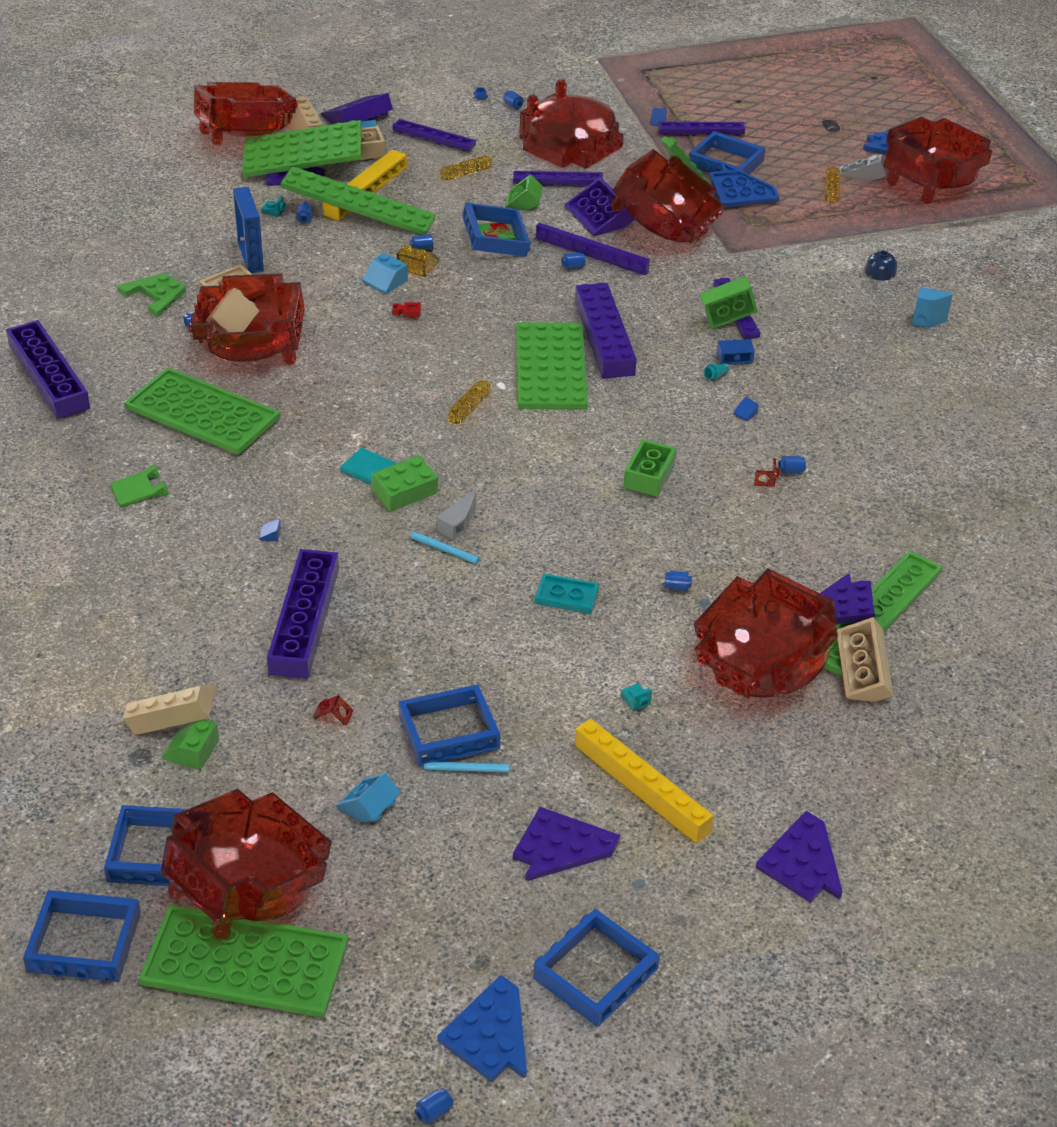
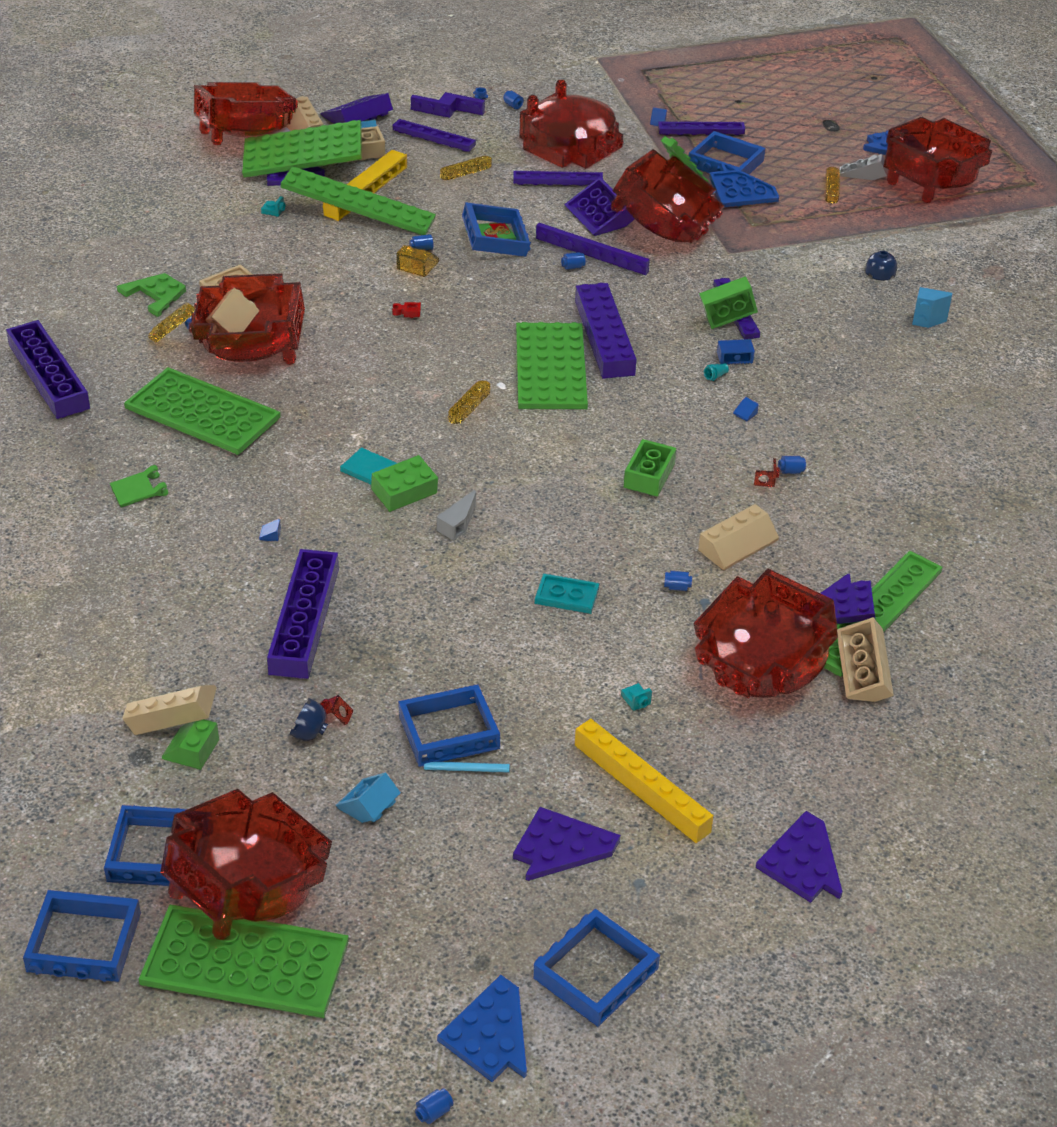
(171, 322): none -> clear yellow beam
(248, 227): blue window -> none
(304, 213): blue brick -> none
(310, 721): none -> dark blue cylinder
(386, 273): dark azure slope -> none
(444, 547): medium azure bar -> none
(447, 104): none -> dark purple bracket
(525, 194): bright green slope -> none
(738, 537): none -> tan slope

